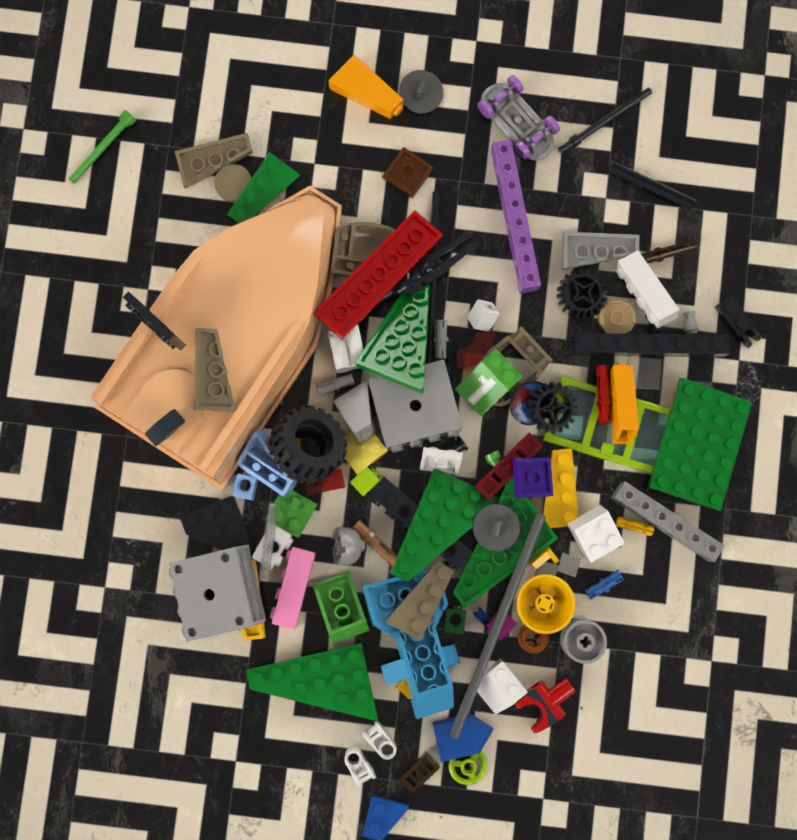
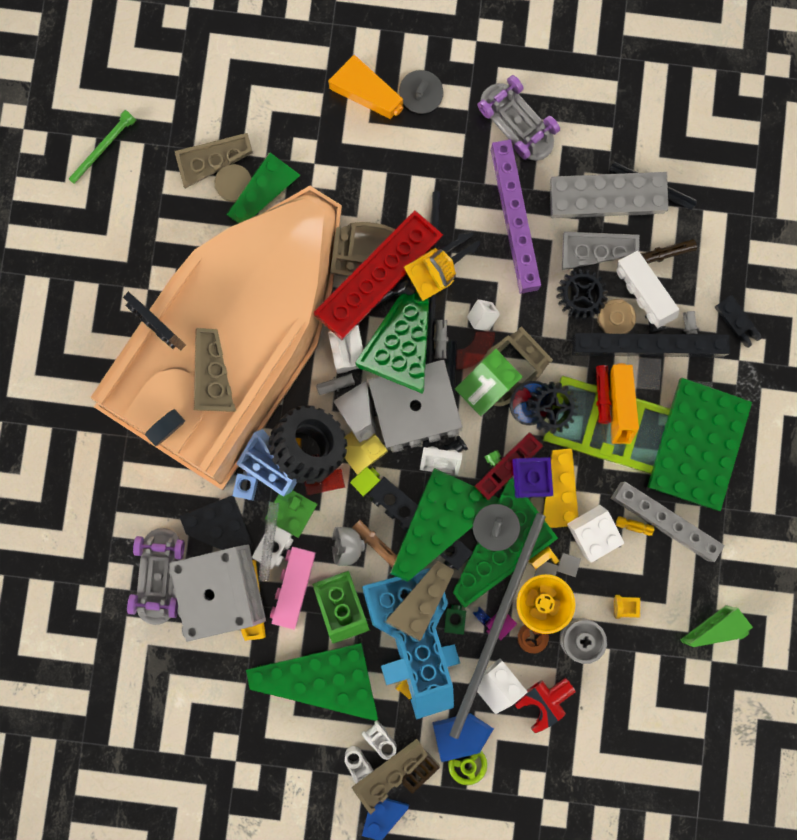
(155, 594): none -> light grey piece
(390, 774): none -> dark tan wing
(408, 172): reddish brown tile -> none
(431, 273): none -> yellow piece
(575, 140): black bar -> none
(604, 584): blue pin -> none
(608, 195): none -> light grey brick
(626, 607): none -> yellow tile
(721, 627): none -> bright green slope

